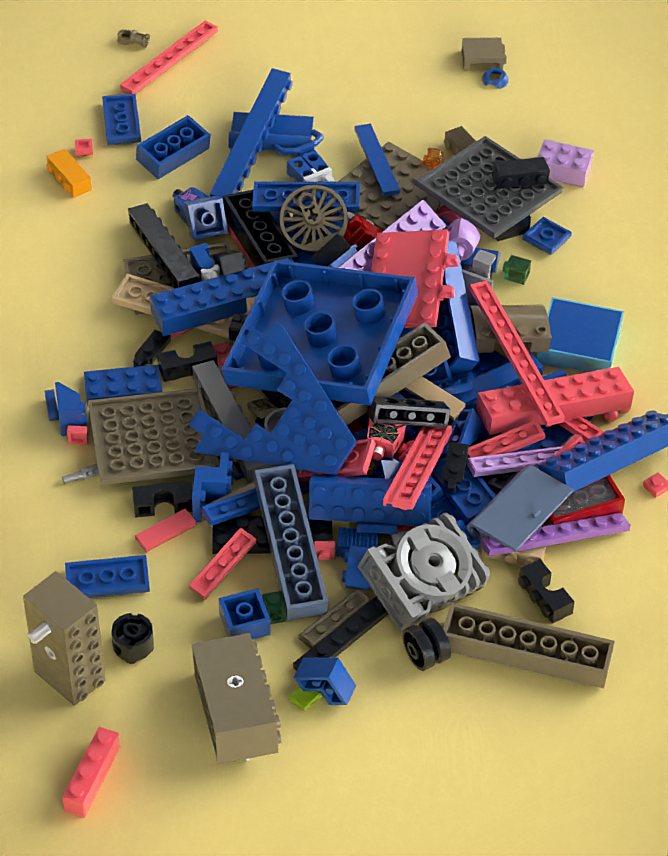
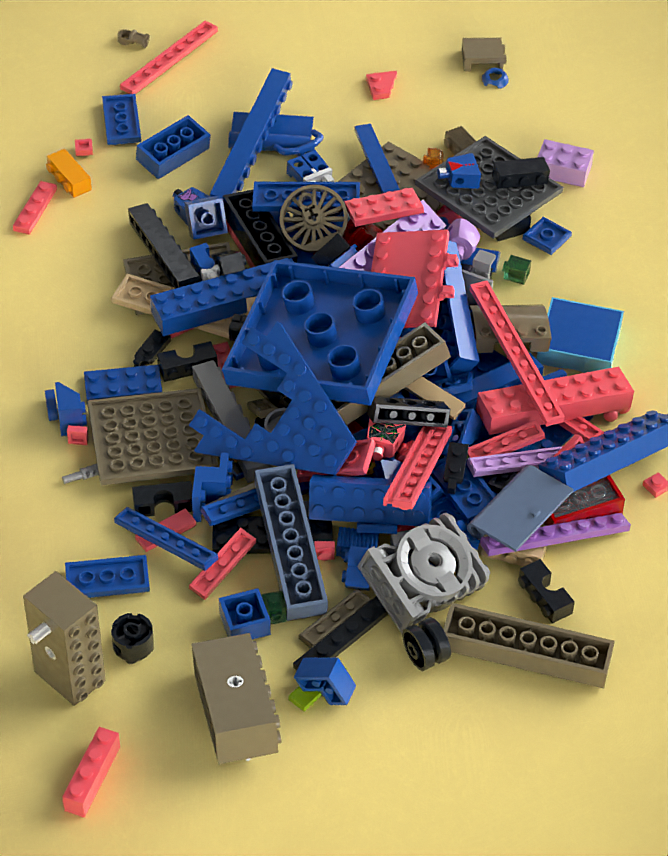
(34, 207): none -> coral plate
(166, 538): none -> blue tile
(381, 84): none -> coral wing
(384, 207): none -> coral plate
(461, 172): none -> blue torso

